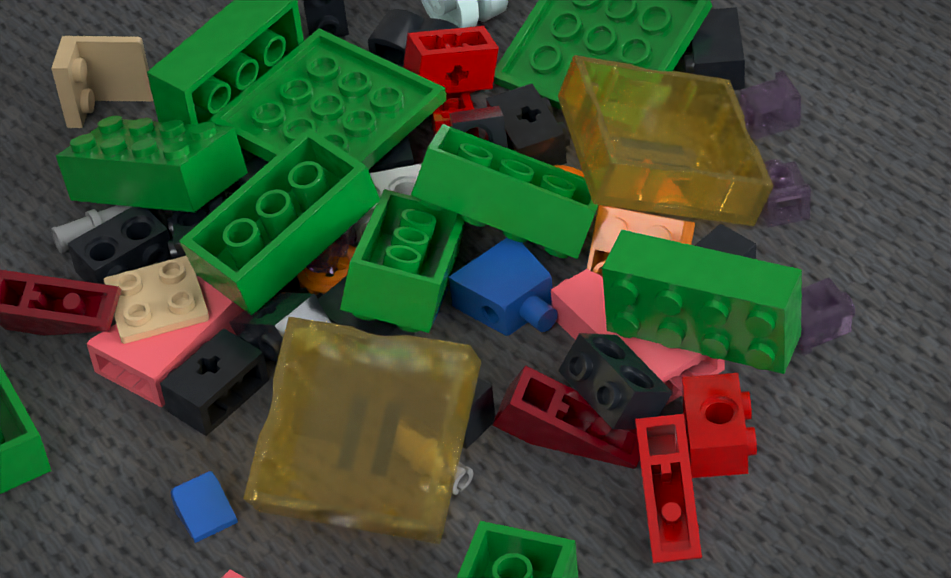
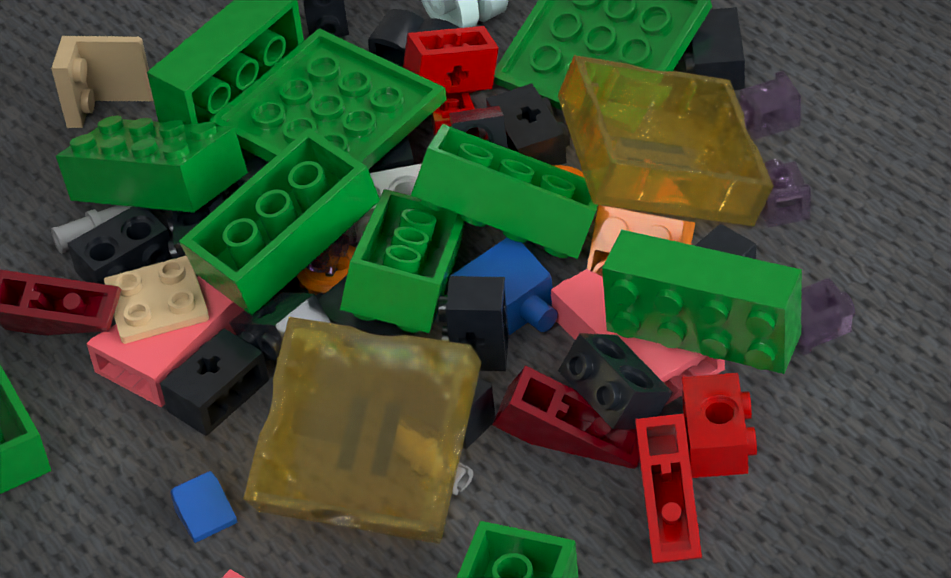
(477, 317): none -> black brick

